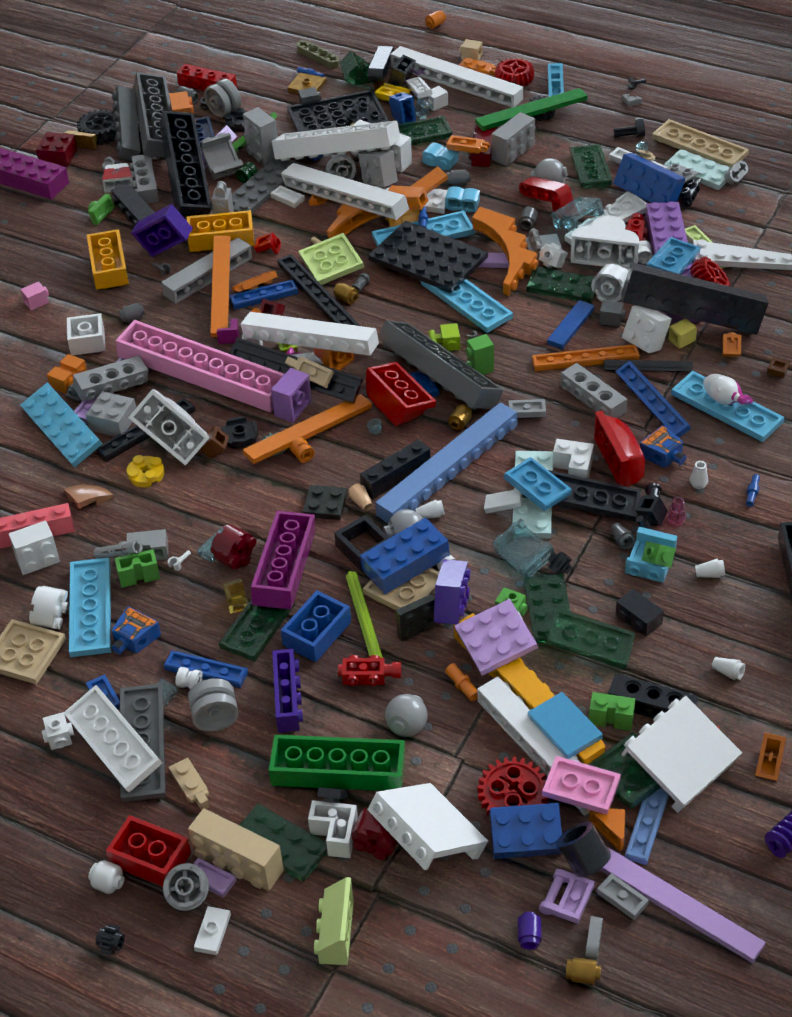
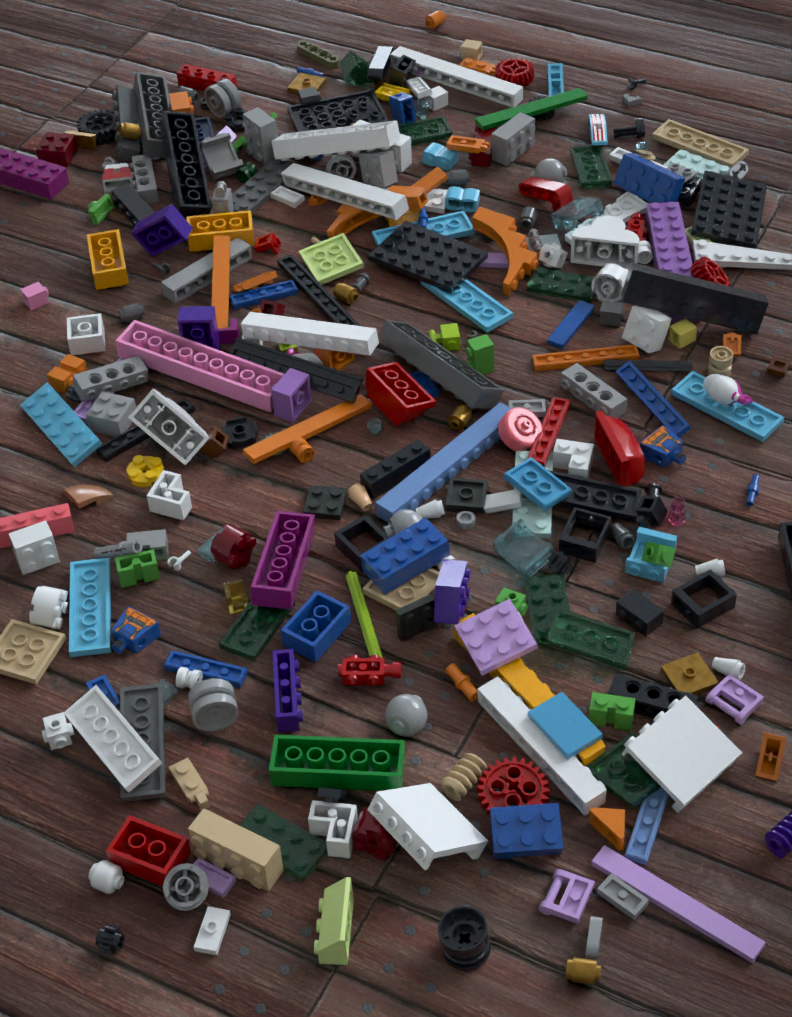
(129, 131): none -> pearl gold brick
(169, 497): none -> white brick
(199, 325): none -> dark purple brick
(317, 373): tan hinge -> none
(463, 776): none -> tan piece
(464, 938): none -> black wheel
(465, 520): none -> light grey tile
(466, 495): none -> pearl dark grey plate
(519, 429): none -> coral wheel
(529, 930): dark purple brick -> none
(551, 427): none -> red tile
(581, 785): bright pink plate -> none
(583, 548): none -> black window
(584, 849): black piece -> none
(598, 129): none -> slope
(674, 256): dark azure tile -> none
(689, 675): none -> pearl gold plate
(691, 611): none -> black window
(699, 475): white cone -> none
(720, 361): none -> tan wheel
(729, 209): none -> black plate
(737, 693): none -> lavender plate

